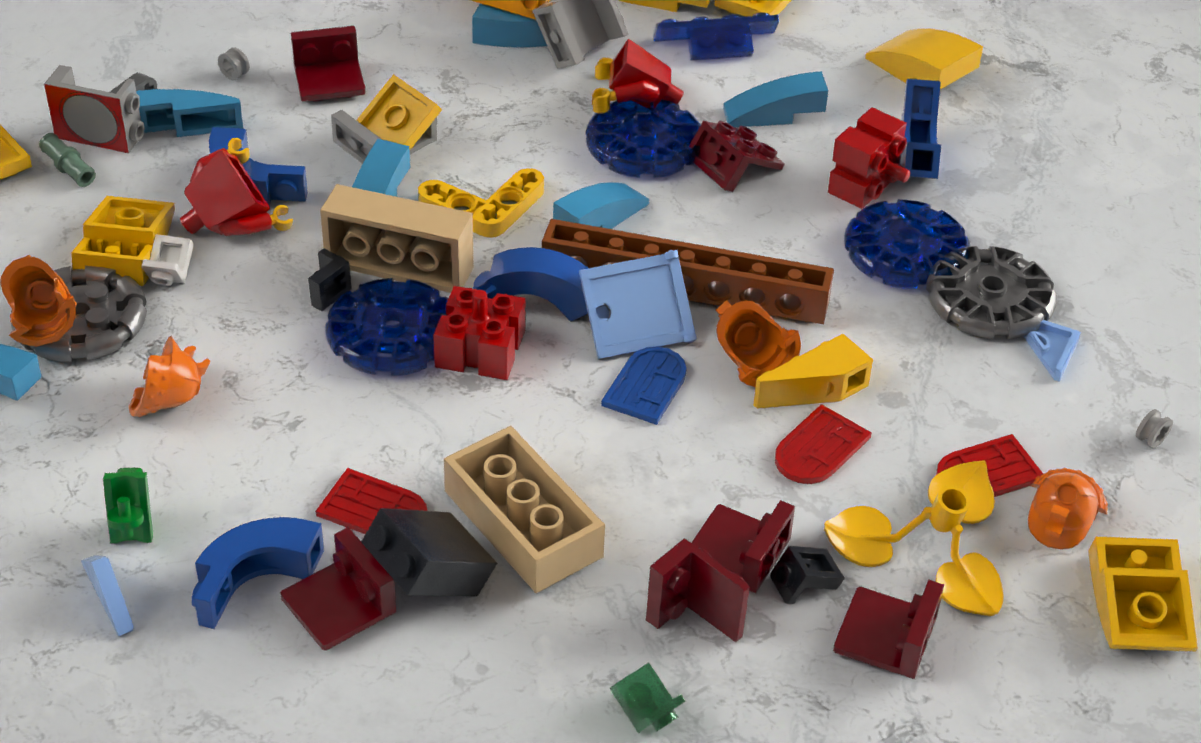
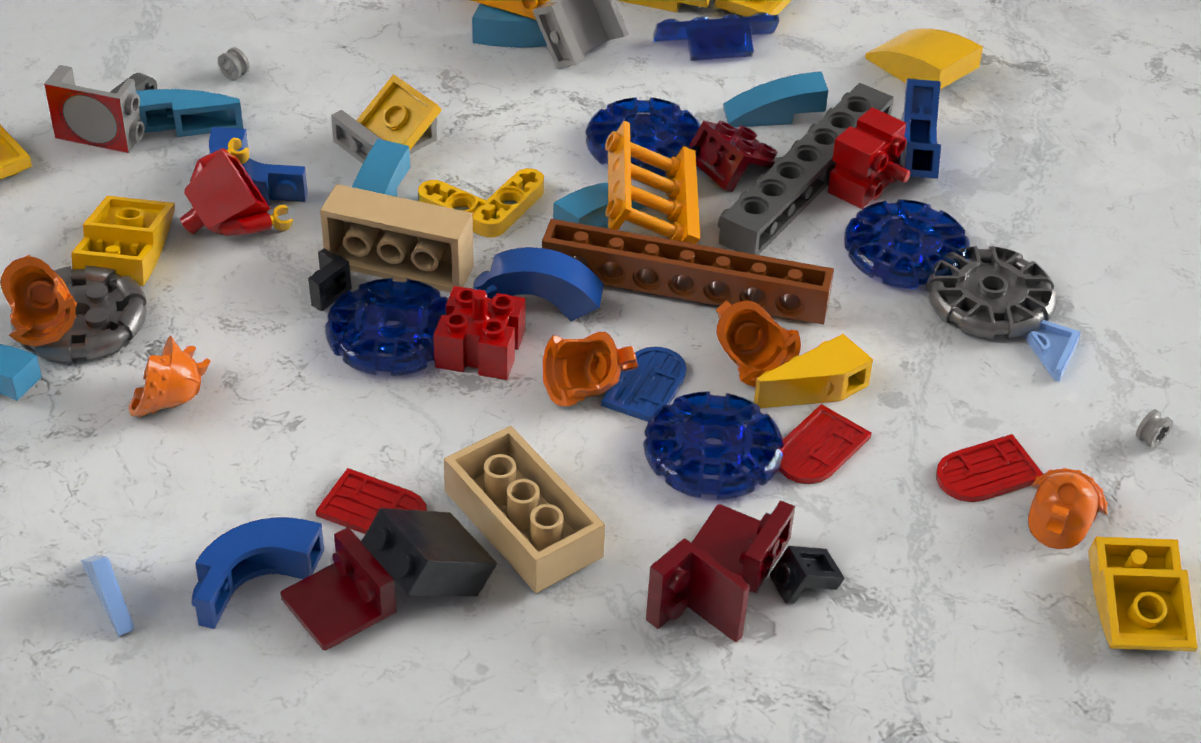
(67, 159): sand green pin -> none
(128, 505): green hips -> none
(168, 260): white bracket -> none
(327, 63): dark red bracket -> none
(583, 367): none -> orange helmet
(634, 77): red torso -> none
(644, 303): light blue container -> none
(646, 699): clear green bracket -> none
(679, 186): none -> light orange fence
(719, 419): none -> clear blue plate
(795, 177): none -> dark grey brick
(888, 629): dark red bracket -> none
(956, 497): yellow plant -> none

